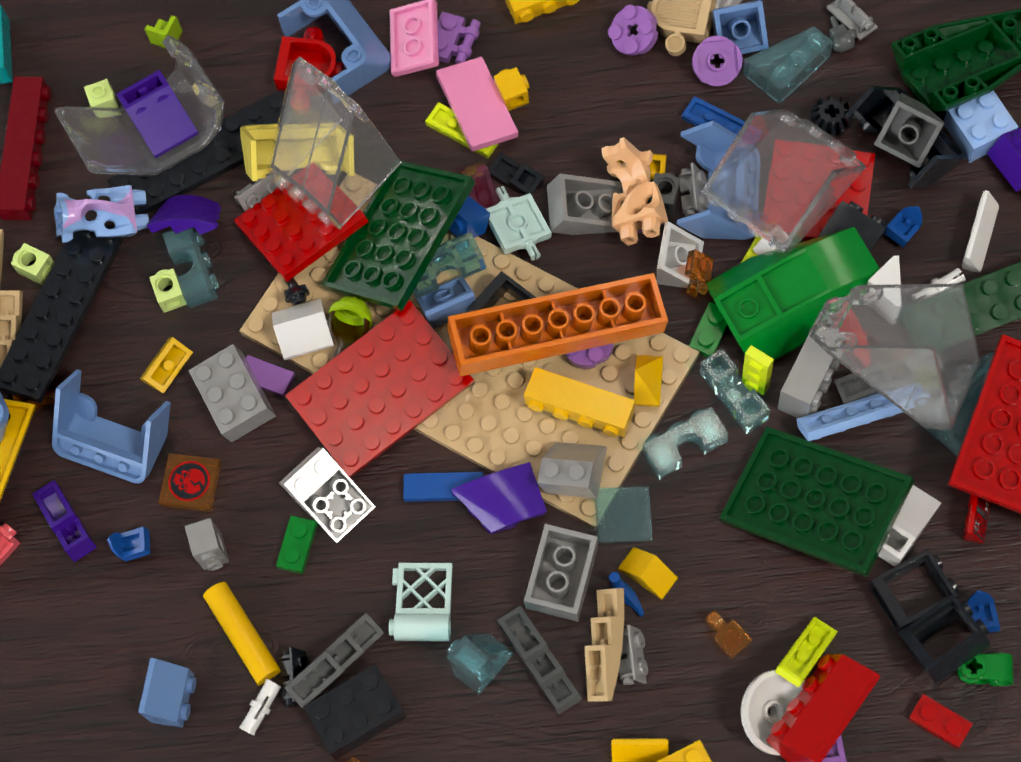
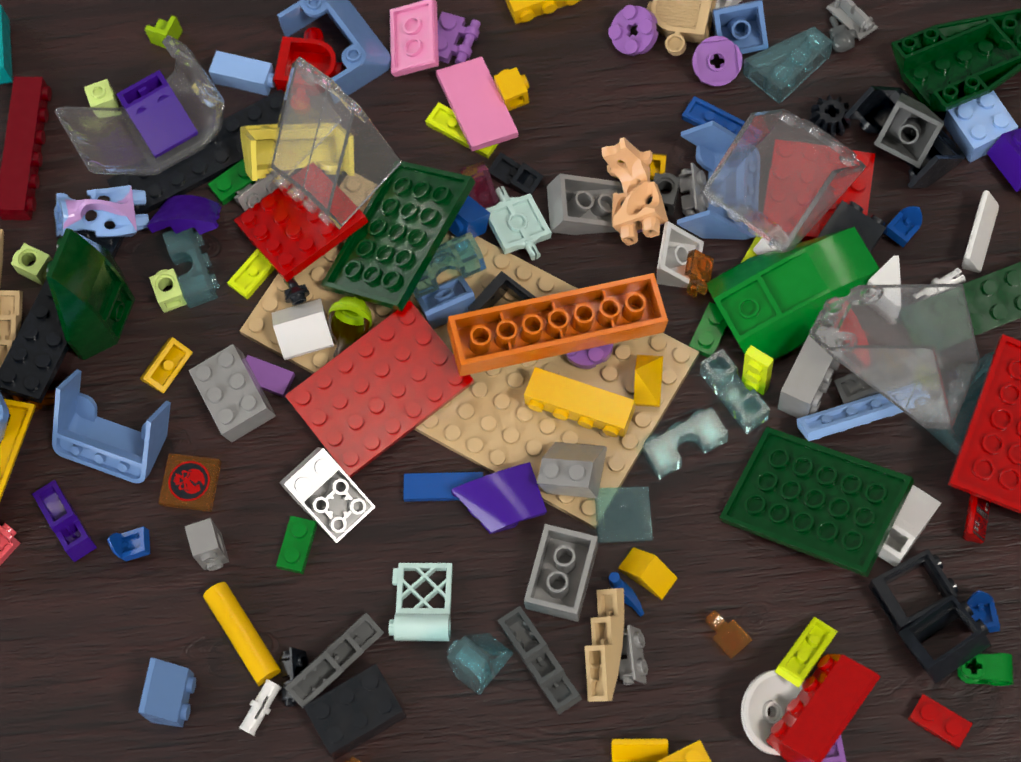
(88, 294): none -> dark green wedge
(230, 182): none -> green plate
(242, 73): none -> light blue brick
(251, 275): none -> neon yellow tile

